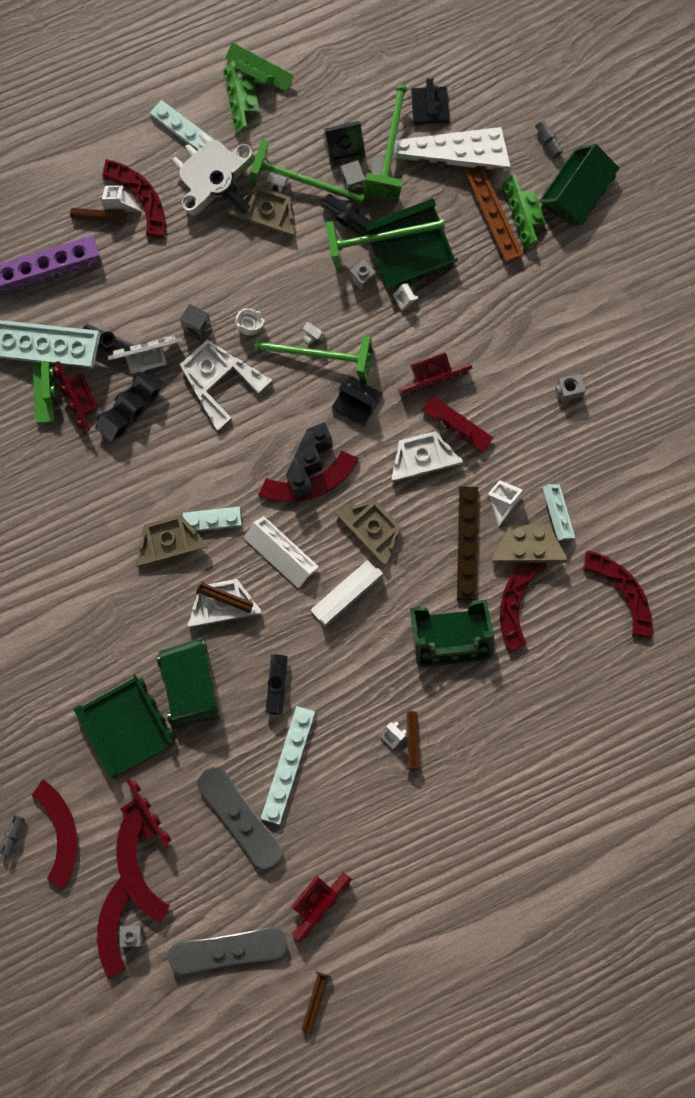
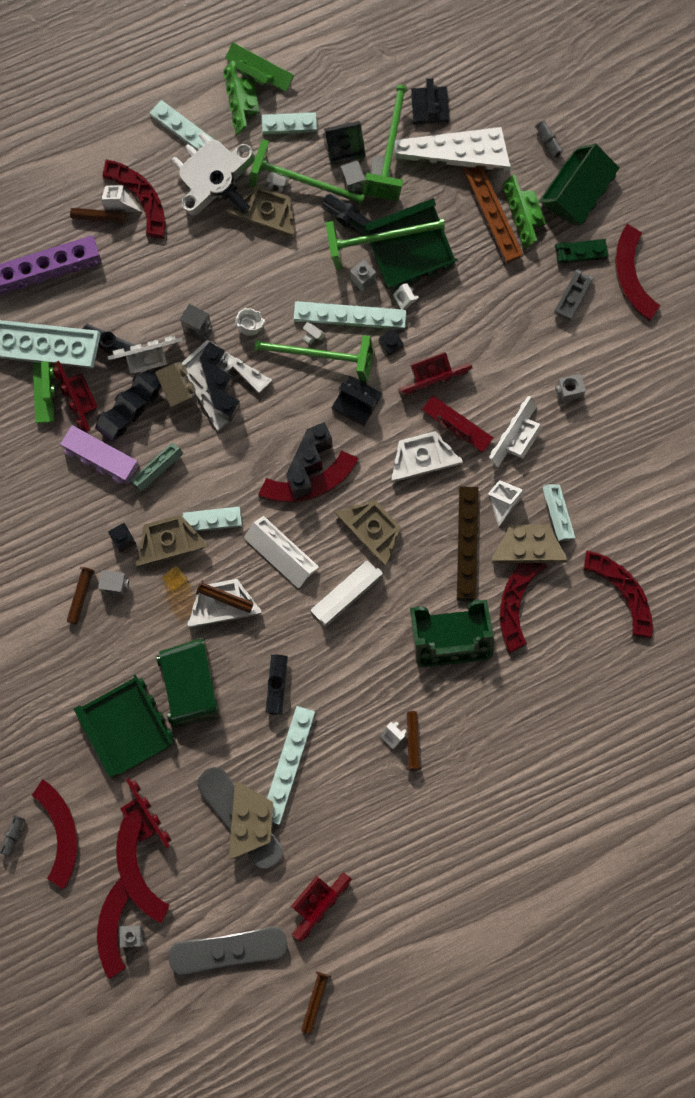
(79, 595): none -> reddish brown axle
(99, 455): none -> lavender brick
(113, 582): none -> light grey brick
(122, 537): none -> black brick
(156, 467): none -> sand green plate
(175, 579): none -> clear yellow panel
(176, 383): none -> dark tan brick
(218, 382): none -> black brick
(250, 821): none -> dark tan wing
(289, 123): none -> light aqua plate
(349, 315): none -> light aqua plate
(391, 342): none -> black plate
(518, 435): none -> white bracket
(573, 295): none -> dark grey plate
(581, 251): none -> dark green plate
(627, 274): none -> dark red tile

